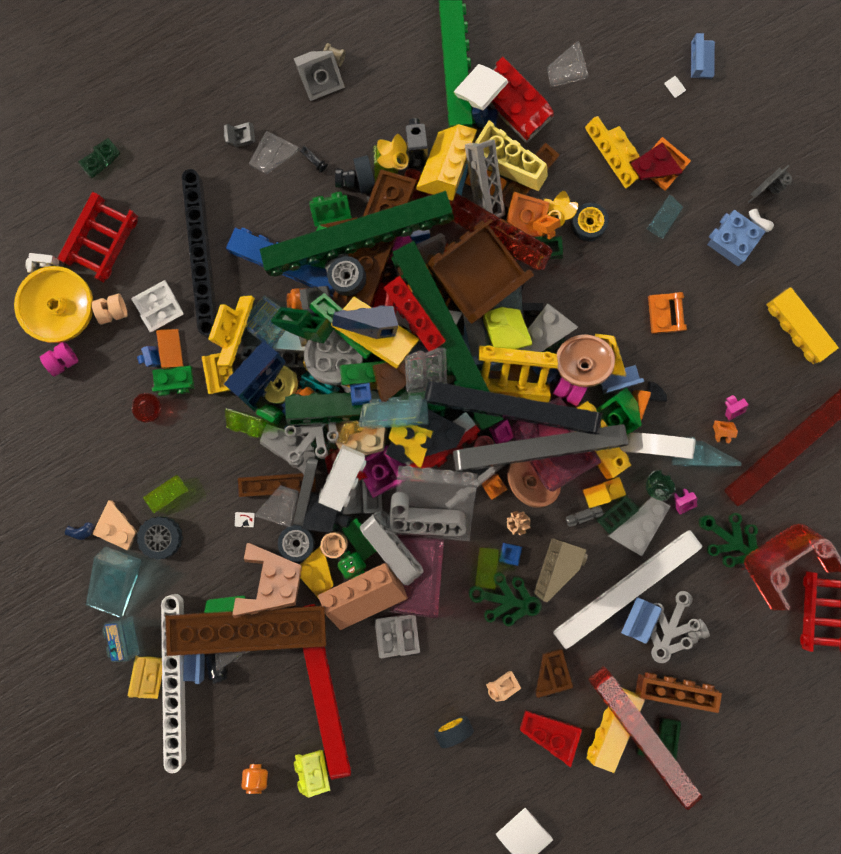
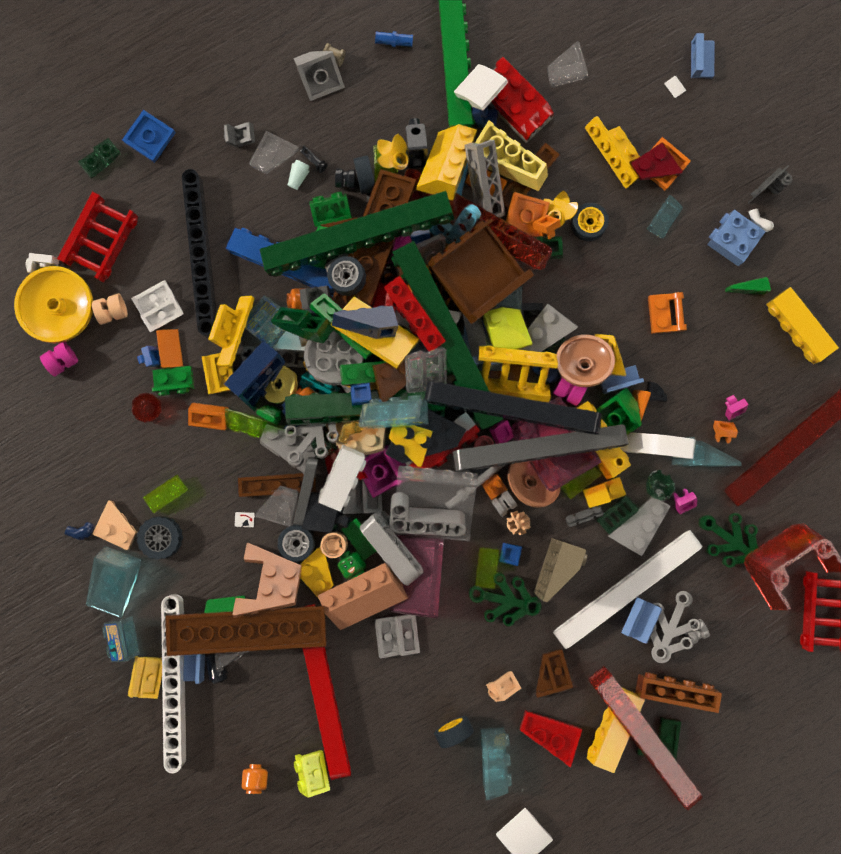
(148, 136): none -> blue plate
(207, 416): none -> orange slope
(298, 173): none -> light aqua cone
(393, 39): none -> blue pin
(455, 231): none -> medium azure beam
(495, 762): none -> clear light blue slope
(500, 505): none -> light grey wheel
(580, 483): none -> clear neon green slope
(756, 286): none -> green slope

